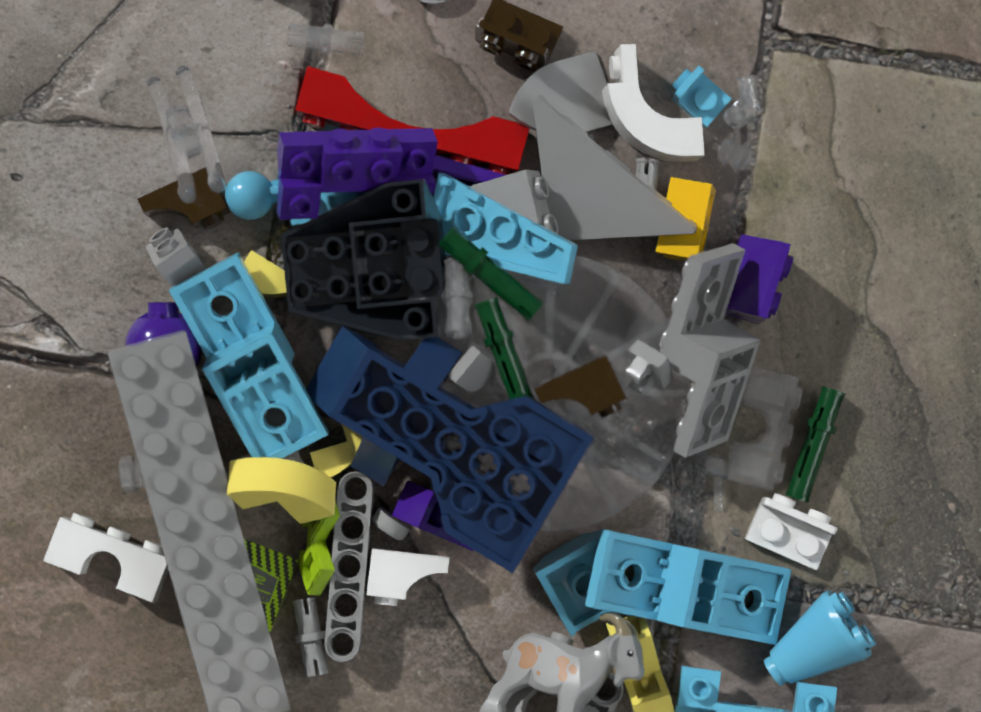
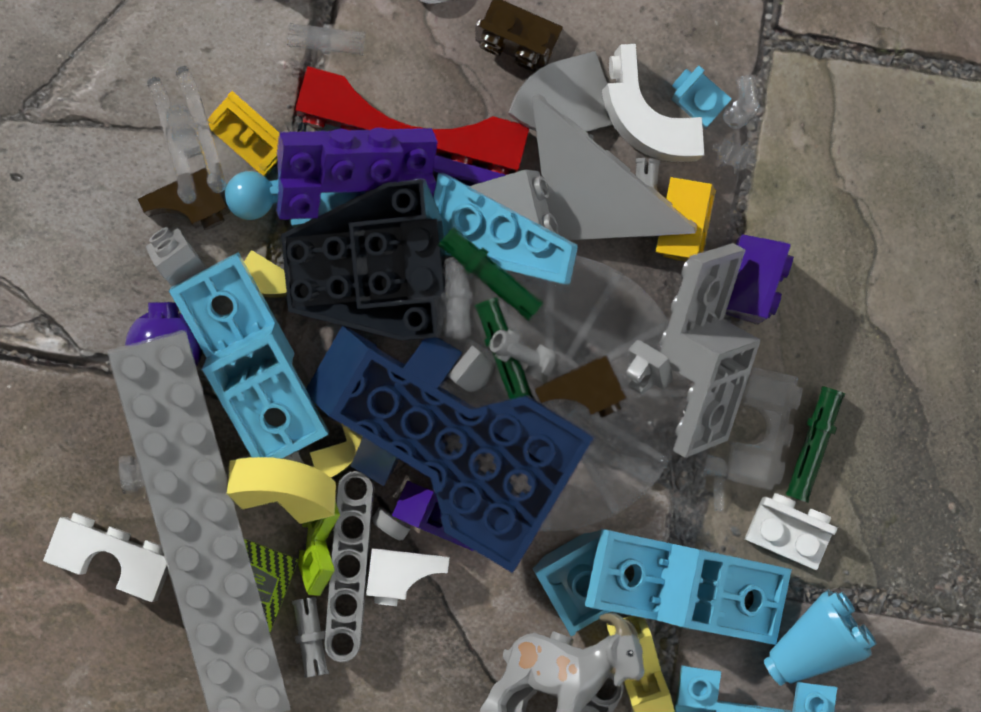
(246, 133): none -> yellow hinge
(540, 363): none -> light grey bar

